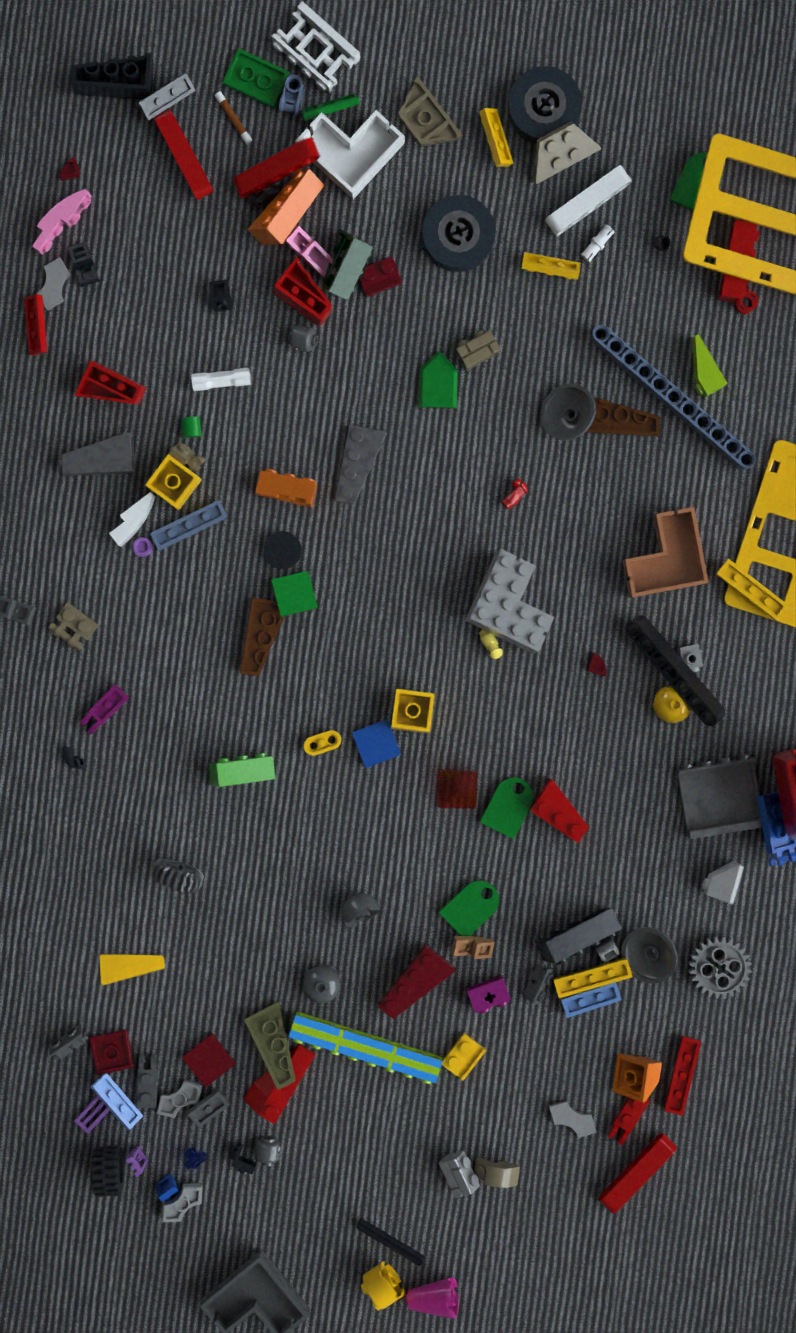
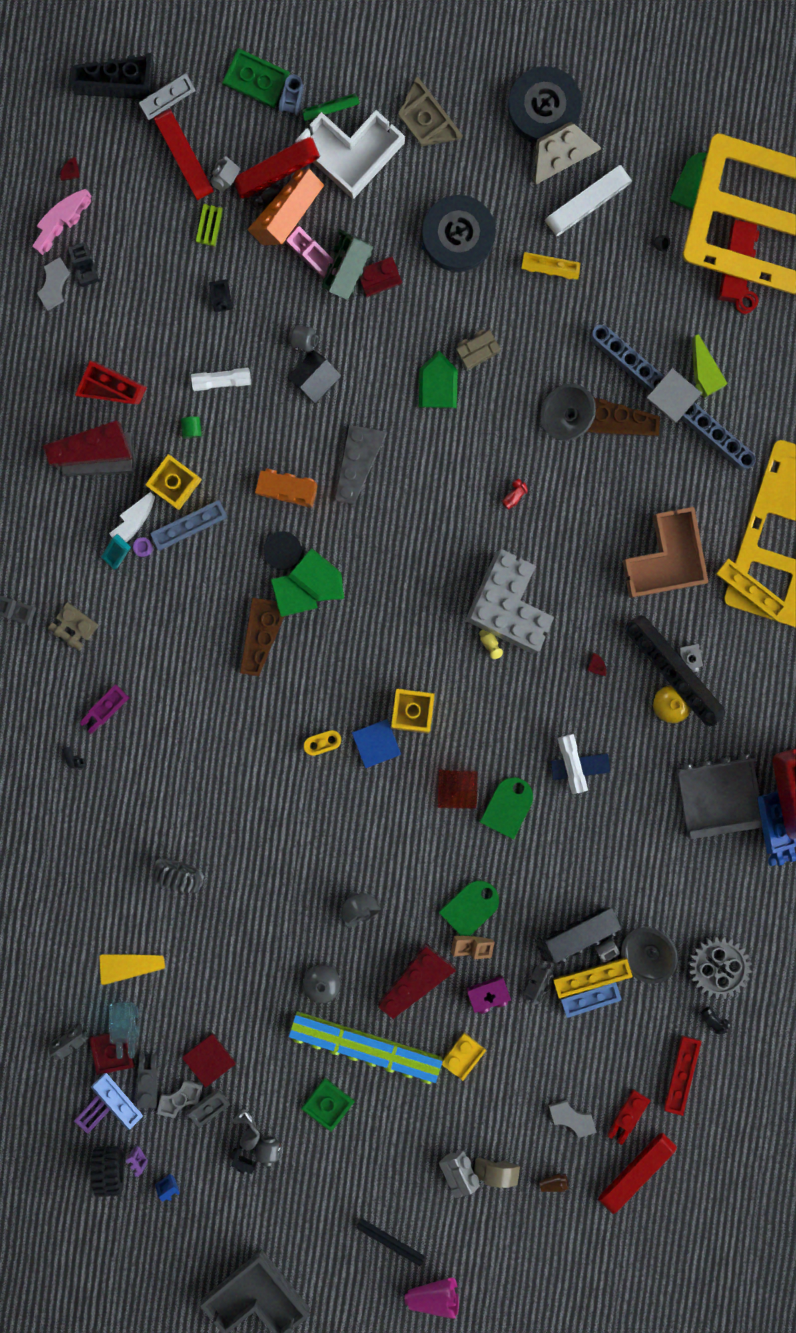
(35, 325): red plate -> none
(92, 446): none -> dark red wedge
(115, 551): none -> teal tile
(123, 1027): none -> clear light blue hinge
(185, 455): dark tan plate -> none
(188, 1197): light grey tile -> none
(195, 1158): clear blue tile -> none
(212, 209): none -> lime tile
(224, 174): none -> light grey brick
(232, 116): dark orange bar -> none
(241, 770): bright green wedge -> none
(251, 1136): none -> flat silver piece
(264, 1095): red wedge -> none
(271, 1040): olive wing -> none
(302, 294): red wedge -> none
(314, 376): none -> slope
(318, 577): none -> green tile
(326, 36): white fence -> none
(328, 1104): none -> green tile
(382, 1285): yellow brick -> none
(496, 137): yellow plate -> none
(555, 1183): none -> reddish brown cone
(557, 811): red wedge -> none
(571, 759): none -> white axle
(590, 766): none -> dark blue tile
(597, 243): white pin -> none
(636, 1076): orange slope -> none
(673, 395): none -> light grey tile
(712, 1019): none -> black arm
(723, 882): white slope -> none

